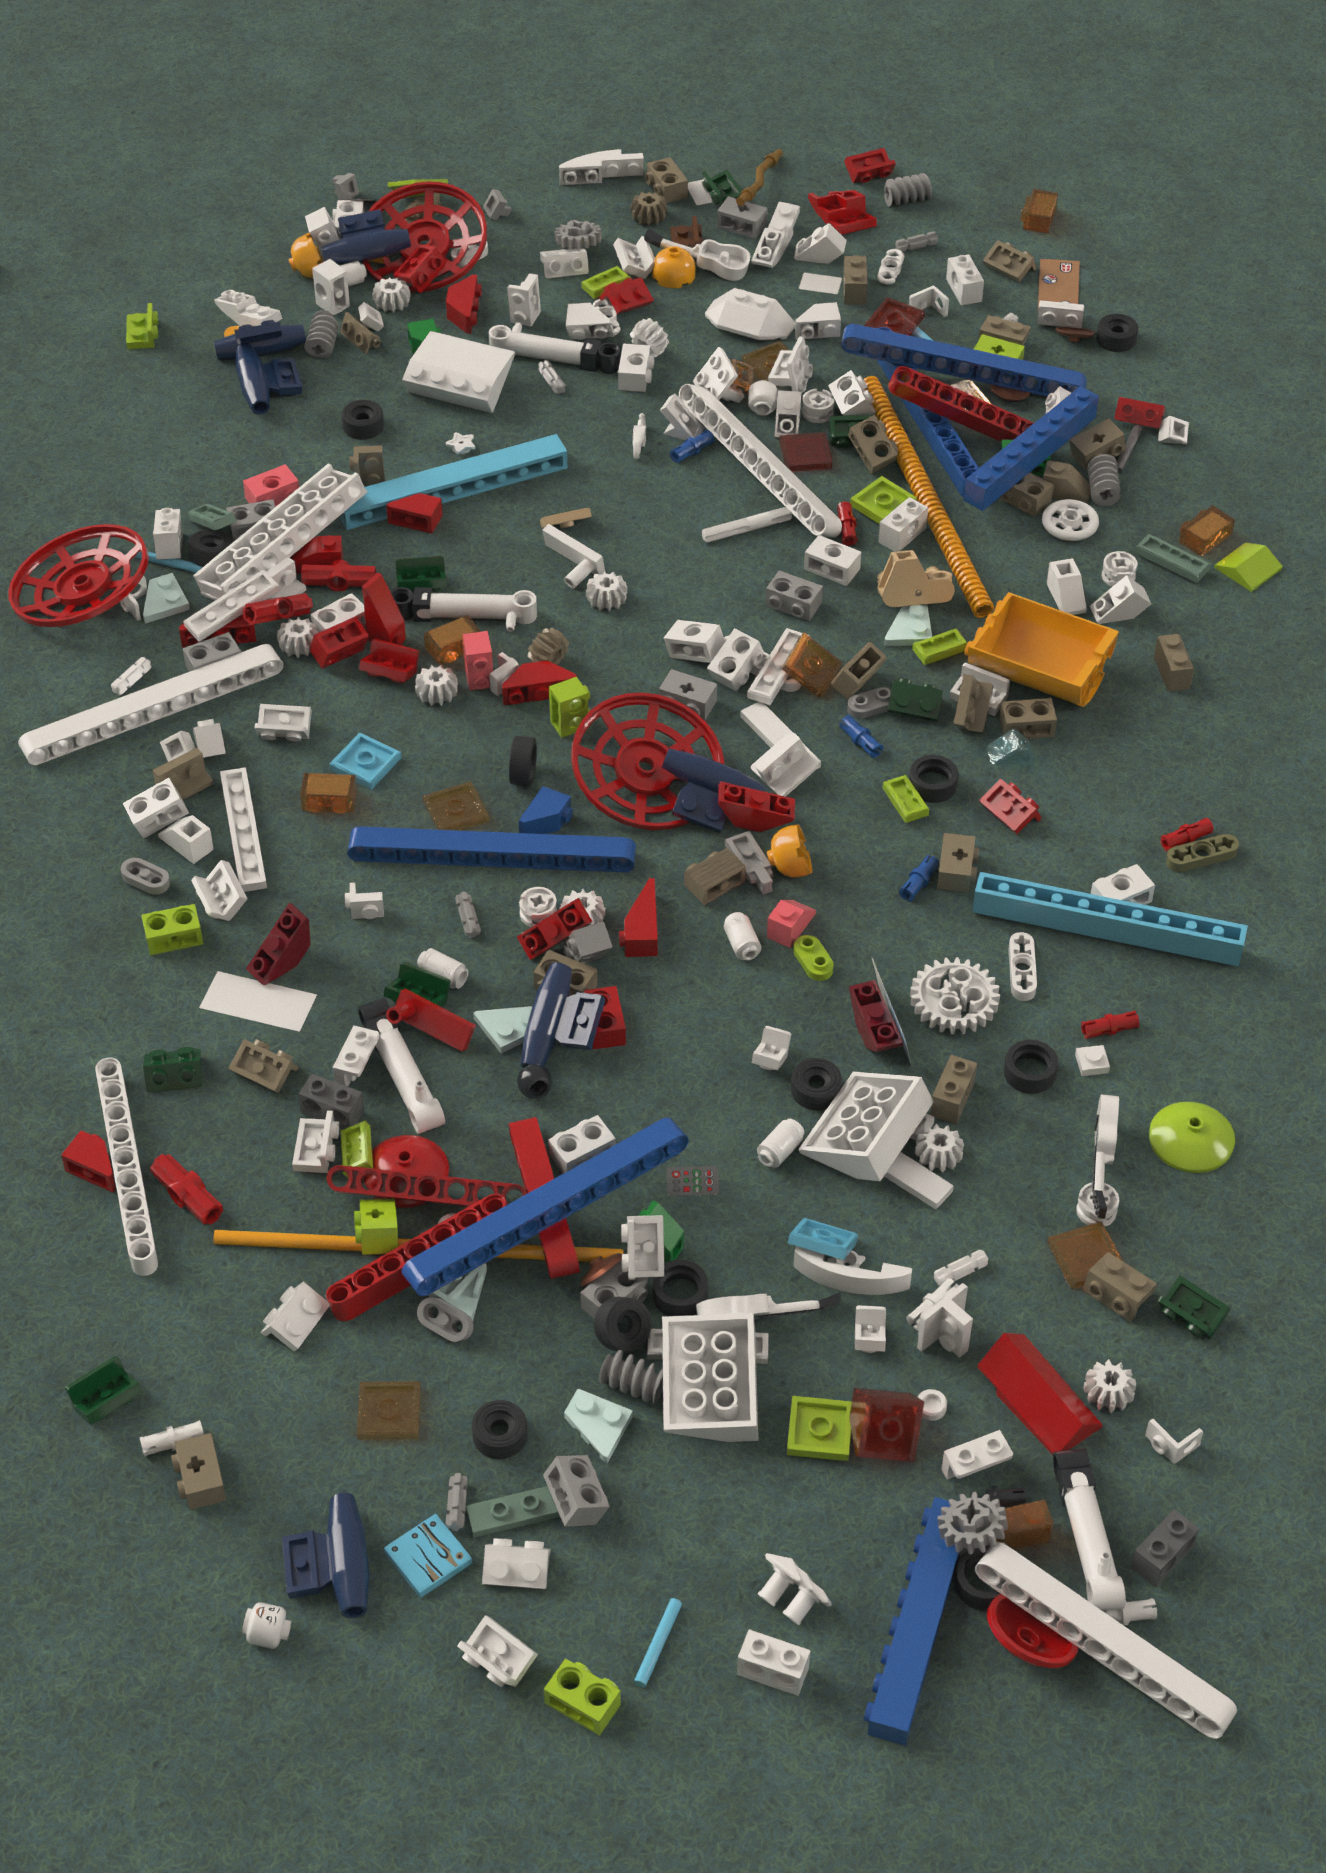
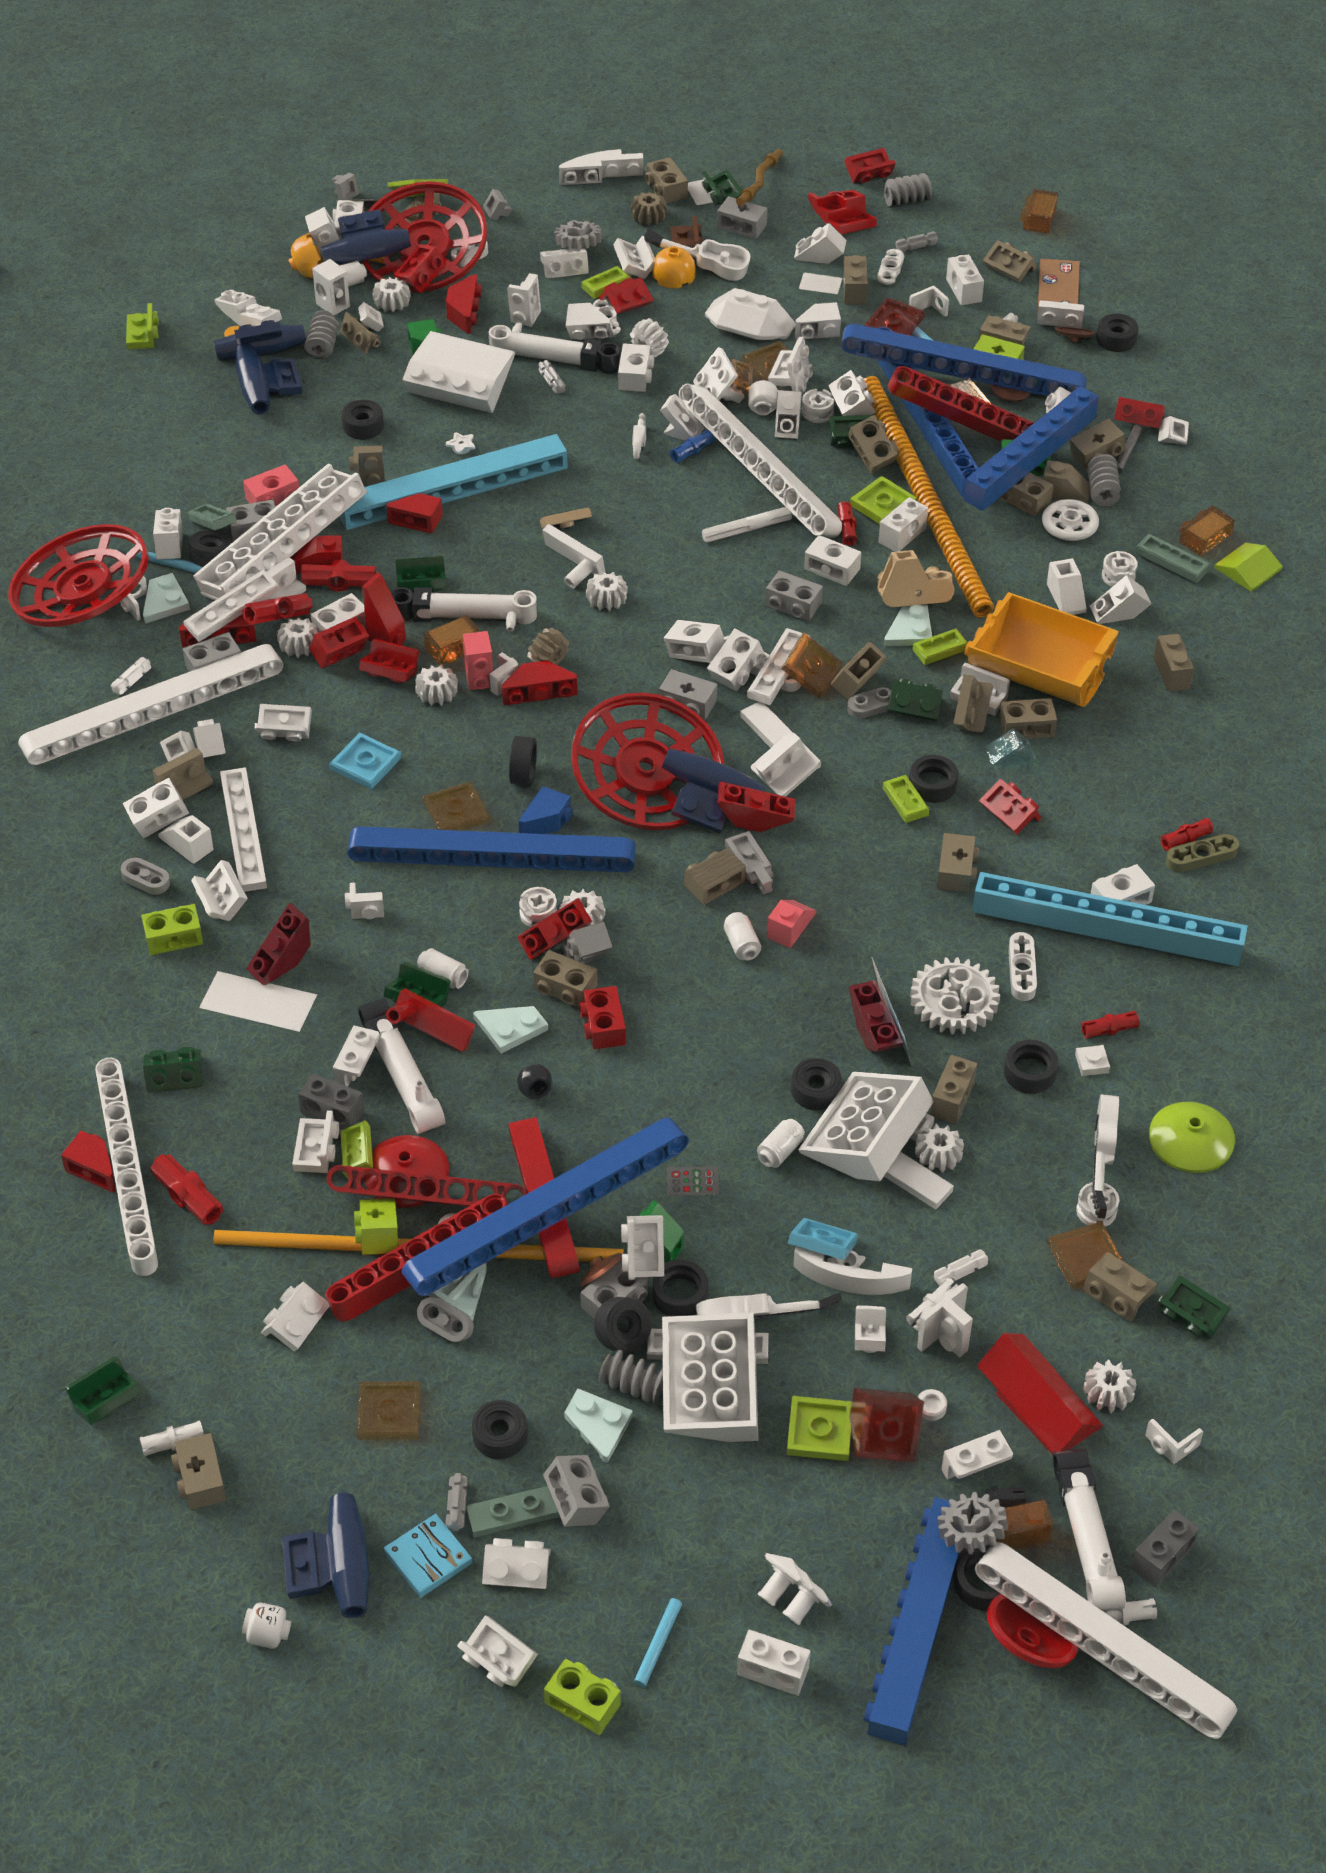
(261, 1065): dark tan bracket -> none
(328, 792): clear orange brick -> none
(467, 915): light grey axle -> none
(560, 1017): dark blue plate -> none
(568, 705): lime brick -> none
(582, 1141): white brick -> none
(641, 925): red slope -> none
(772, 1049): white bracket -> none
(776, 236): white slope -> none
(790, 853): light orange cylinder -> none
(805, 451): clear red tile -> none
(811, 956): lime plate -> none
(861, 736): blue pin -> none
(919, 878): blue pin -> none

